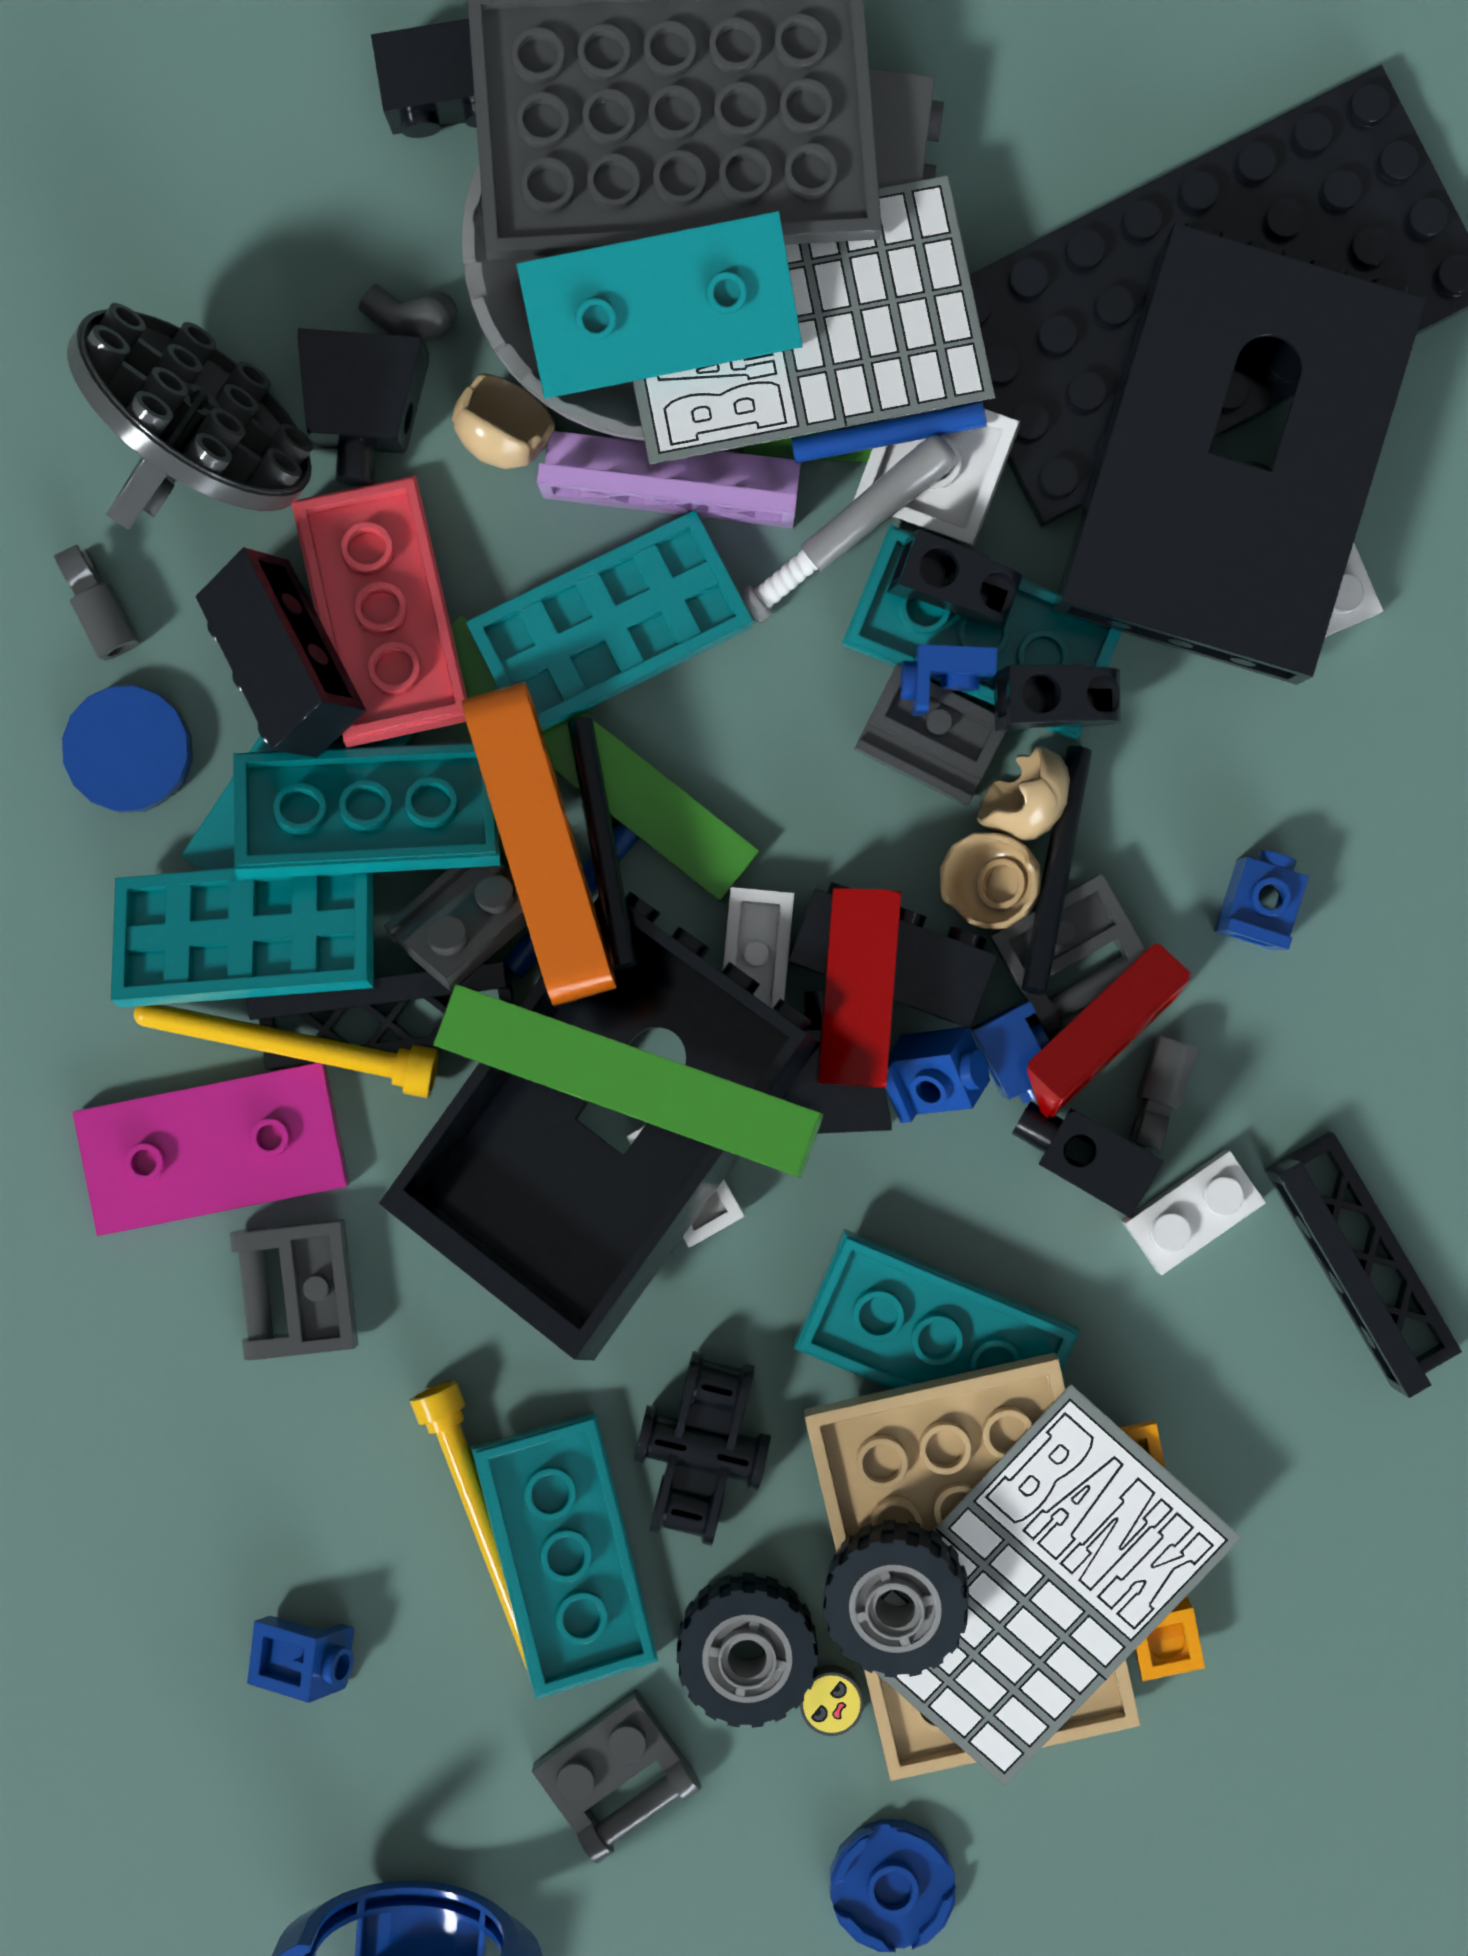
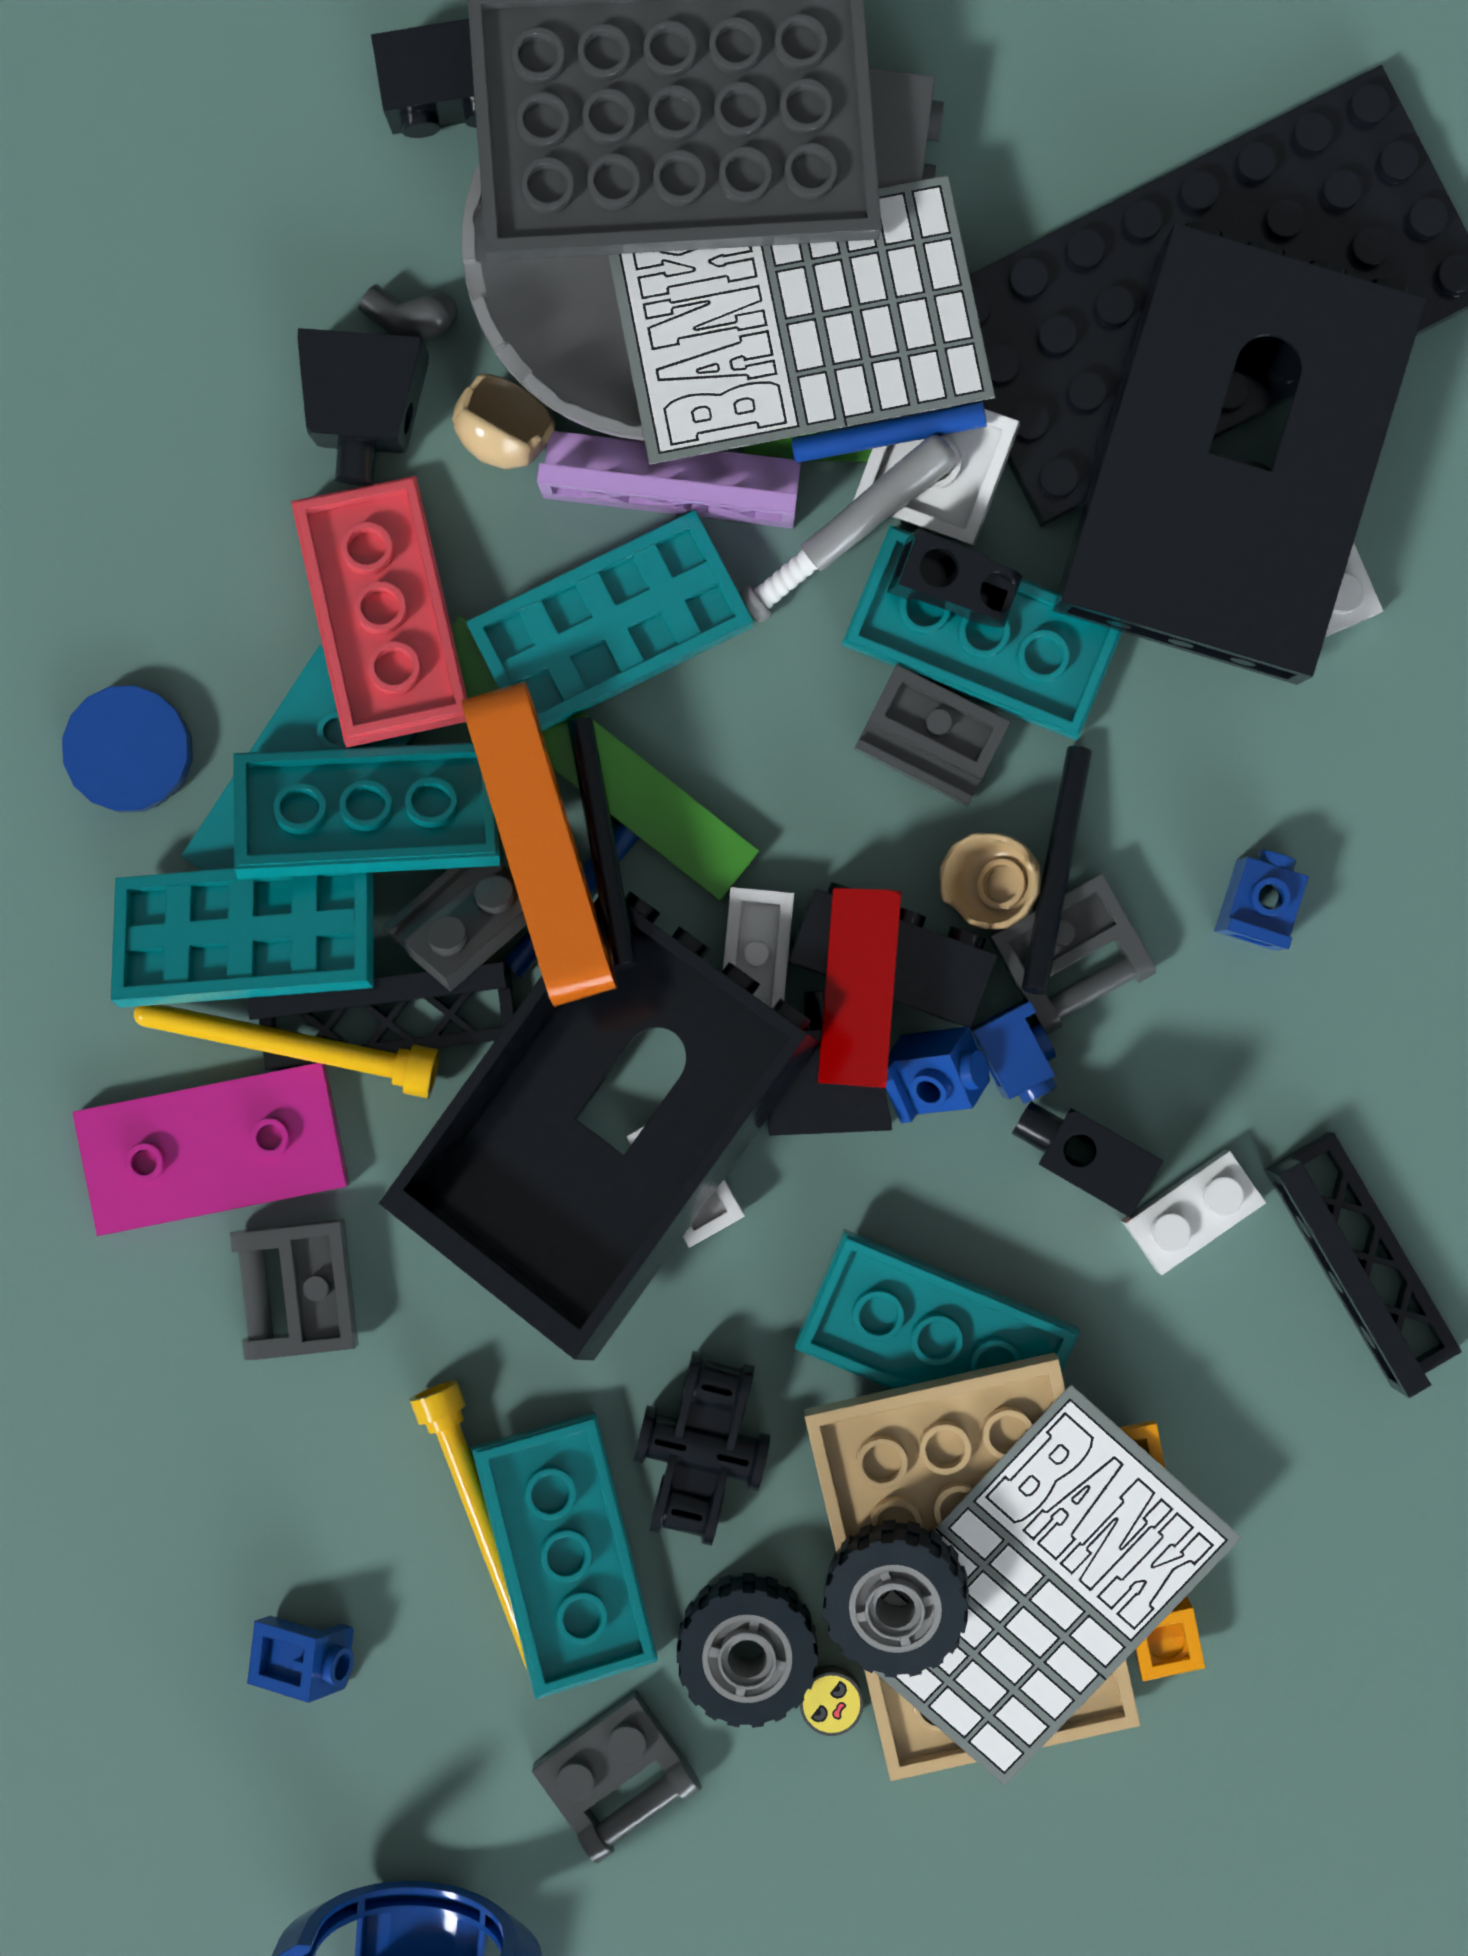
(96, 605): dark grey bar -> none
(186, 415): dark grey bracket -> none
(279, 653): black brick -> none
(629, 1080): bright green tile -> none
(660, 304): teal plate -> none
(892, 1885): blue tile -> none
(957, 667): blue bracket -> none
(1031, 802): tan hair -> none
(1056, 696): black leg -> none
(1105, 1028): red slope -> none
(1162, 1089): dark grey bar -> none

